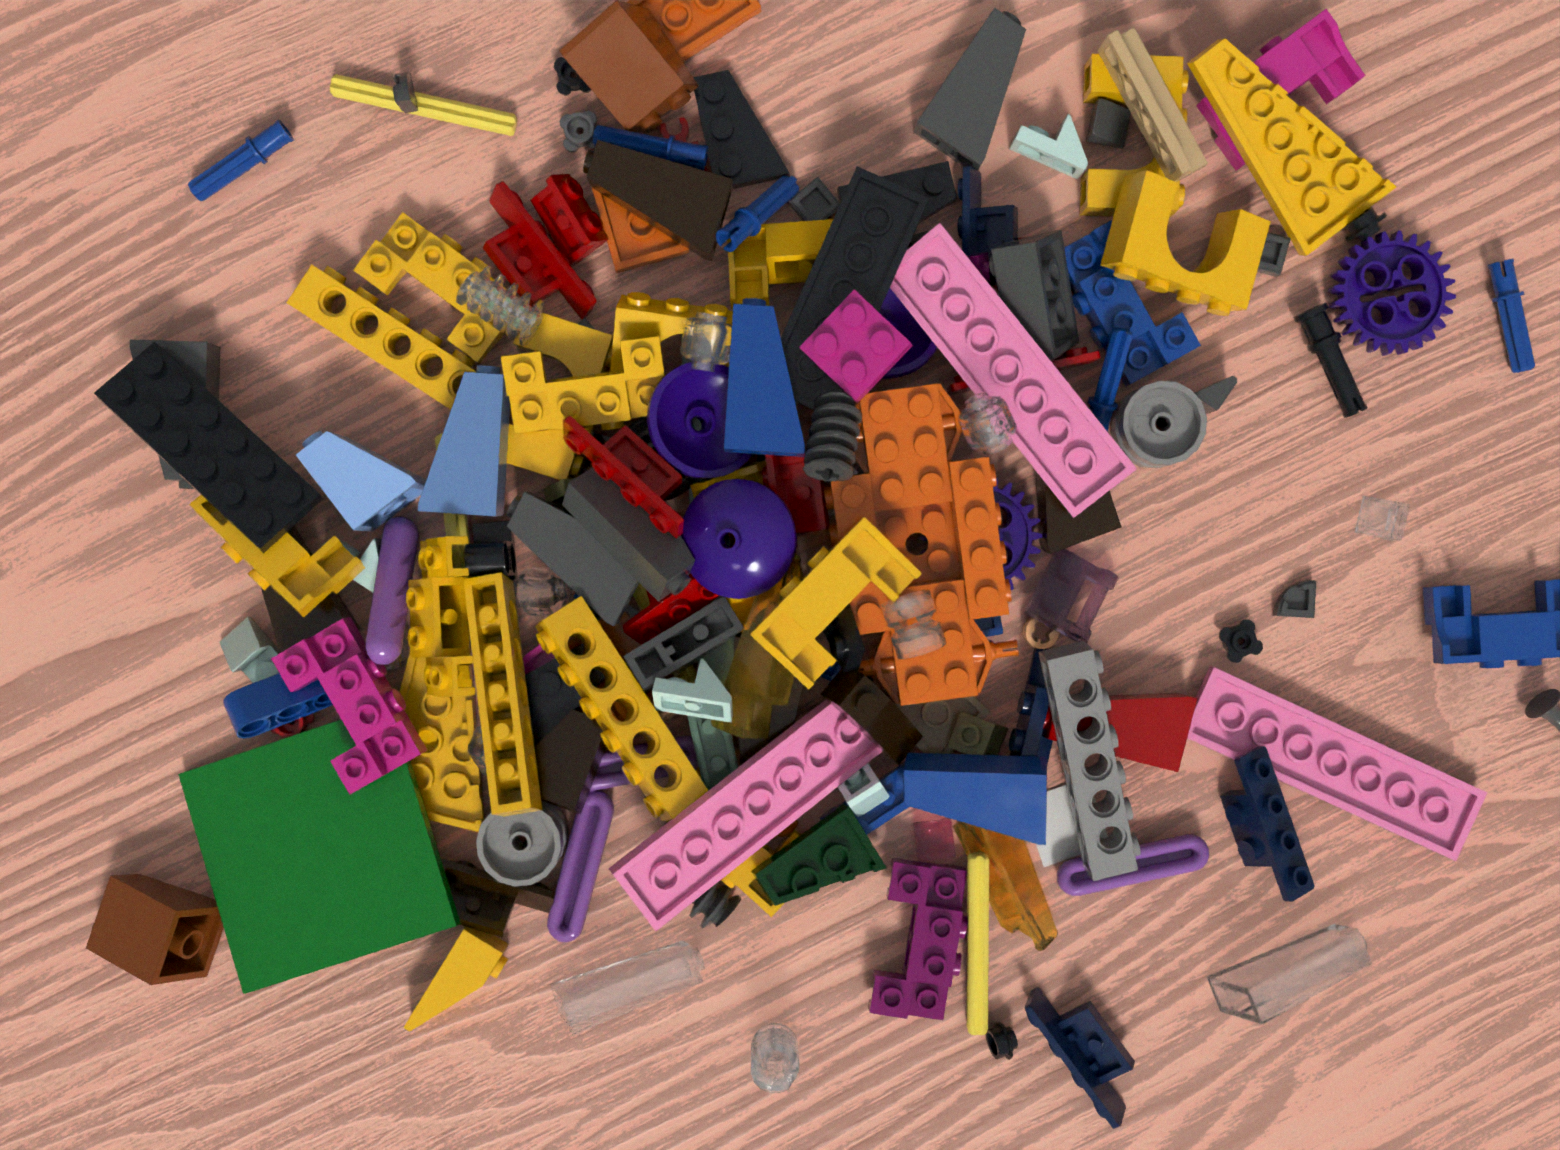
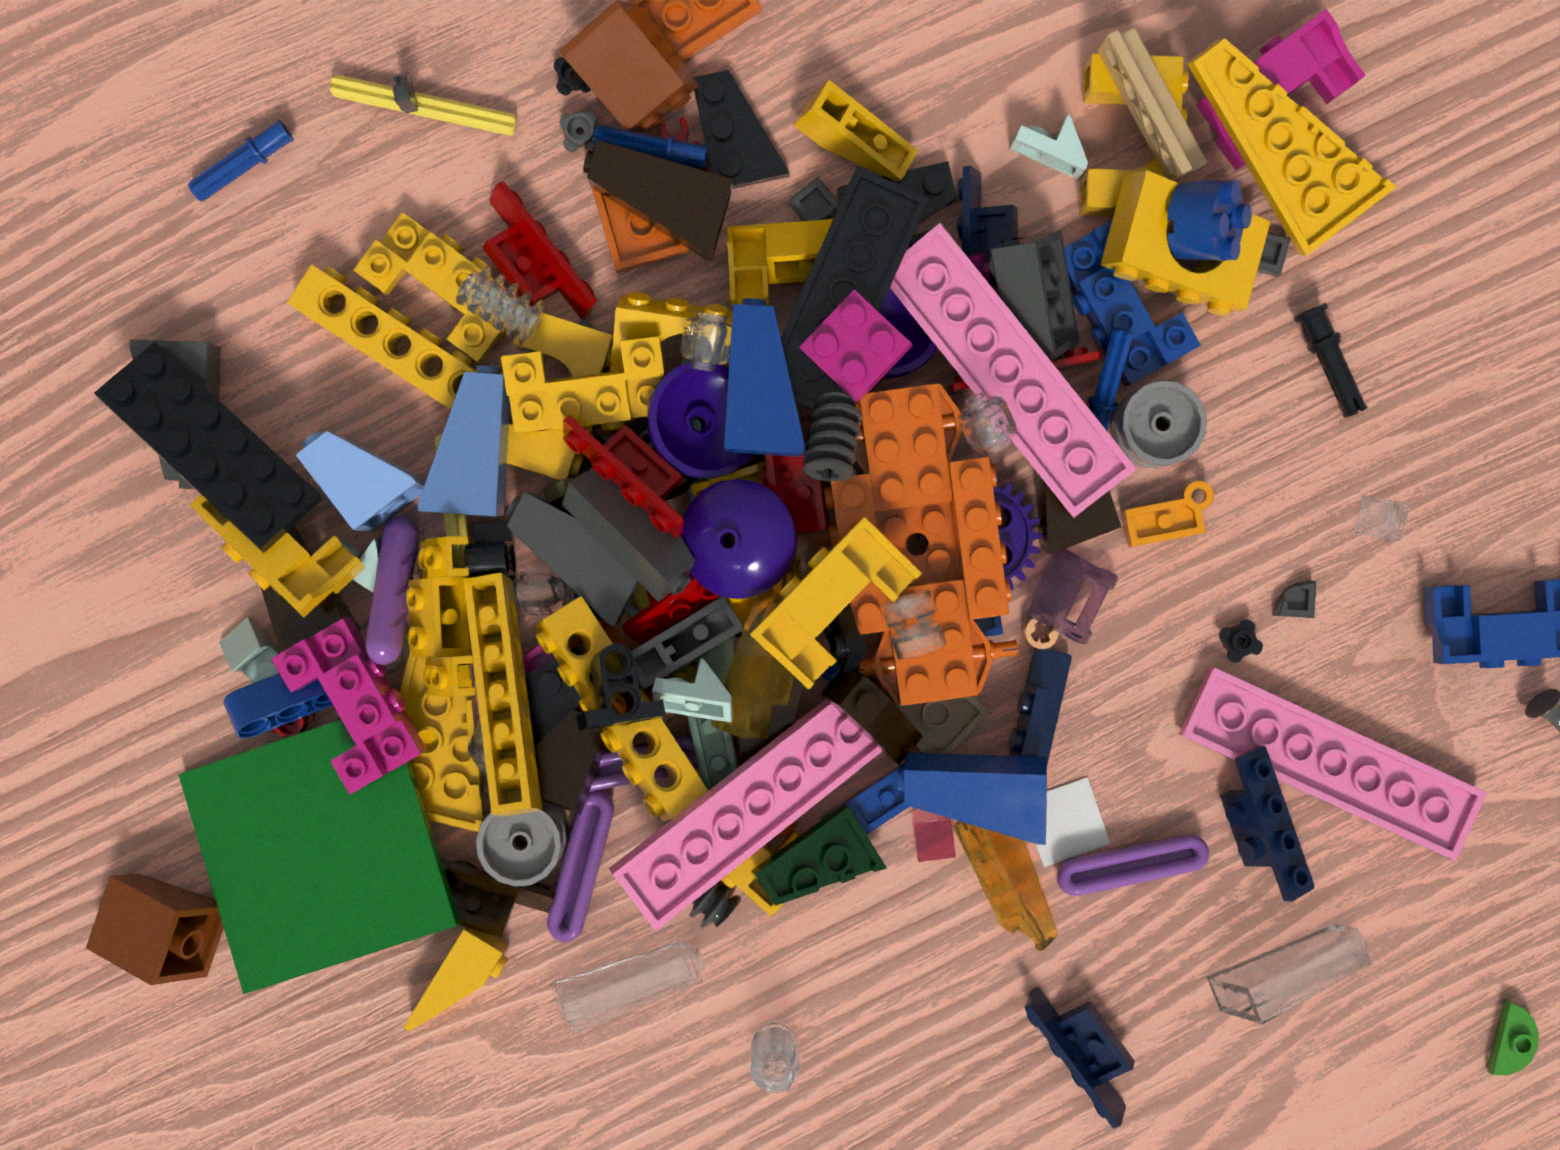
(569, 217): red bracket -> none
(624, 684): none -> black tile
(749, 220): blue axle -> none
(854, 133): none -> yellow slope
(863, 791): slope -> none
(931, 941): magenta bracket -> none
(970, 99): dark grey slope -> none
(977, 736): olive bracket -> none
(977, 942): light yellow axle -> none
(1001, 1041): black plate -> none
(1060, 668): light grey brick -> none
(1108, 124): dark grey slope -> none
(1148, 727): red slope -> none
(1168, 519): none -> light orange hinge
(1208, 220): none -> blue brick
(1215, 394): dark grey slope -> none
(1365, 225): black plate -> none
(1398, 326): dark purple gear -> none
(1512, 316): blue axle -> none
(1514, 1041): none -> bright green plate

